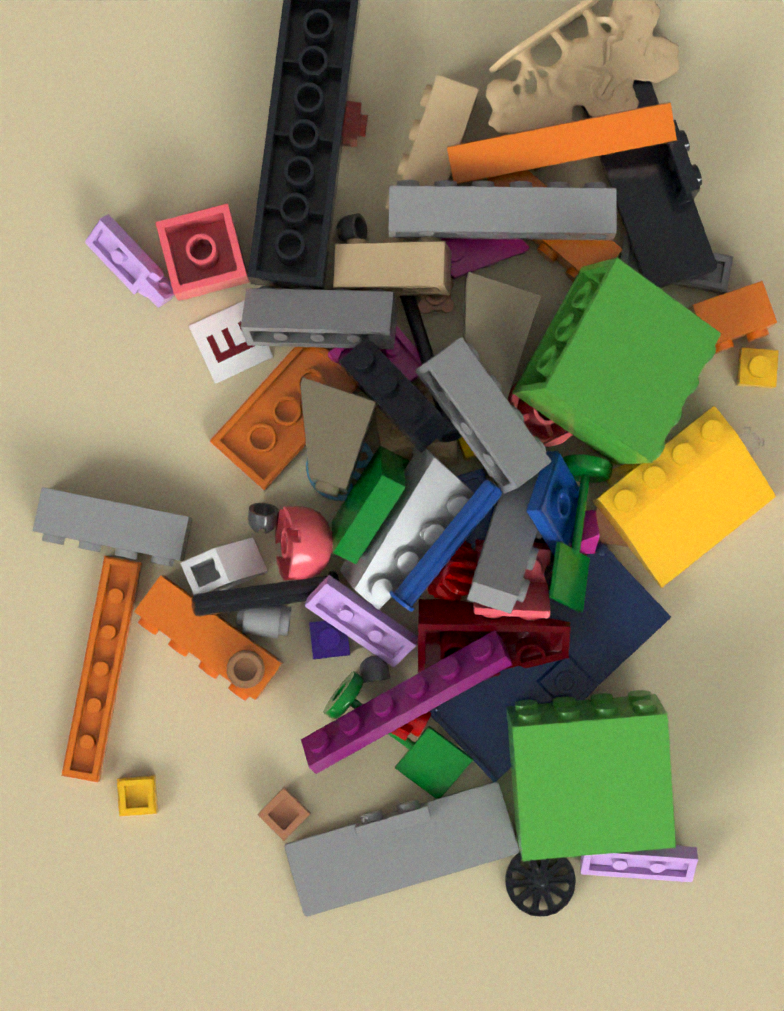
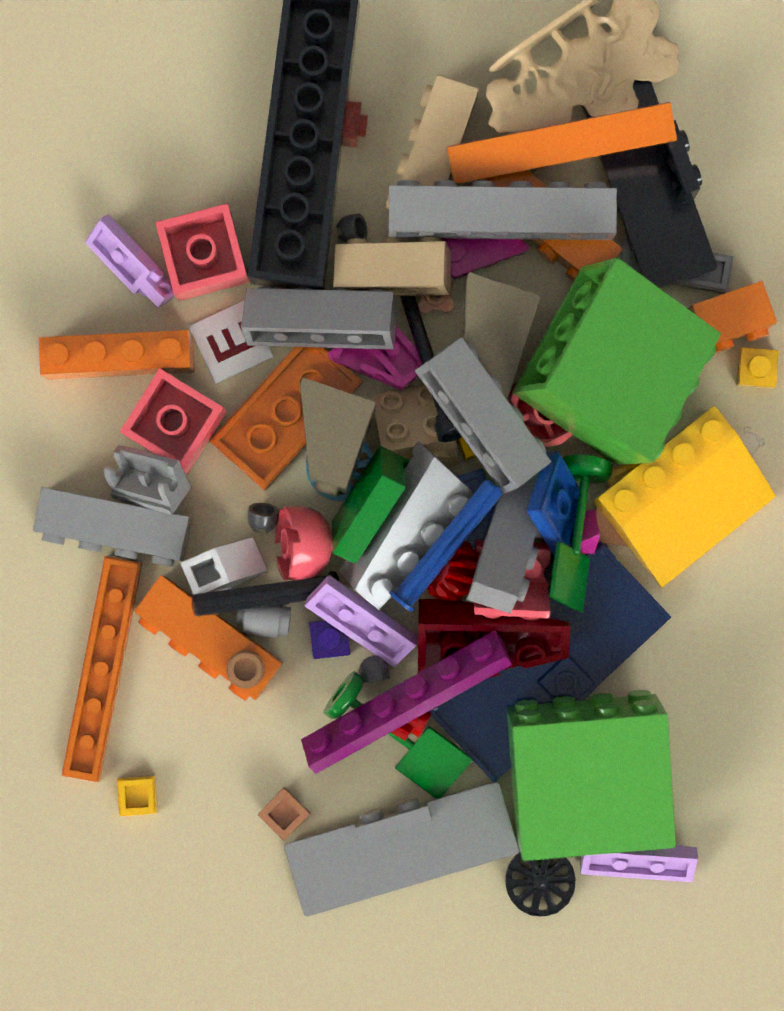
(116, 354): none -> orange brick
(147, 480): none -> light grey hinge
(173, 420): none -> coral brick
(394, 394): black brick -> none

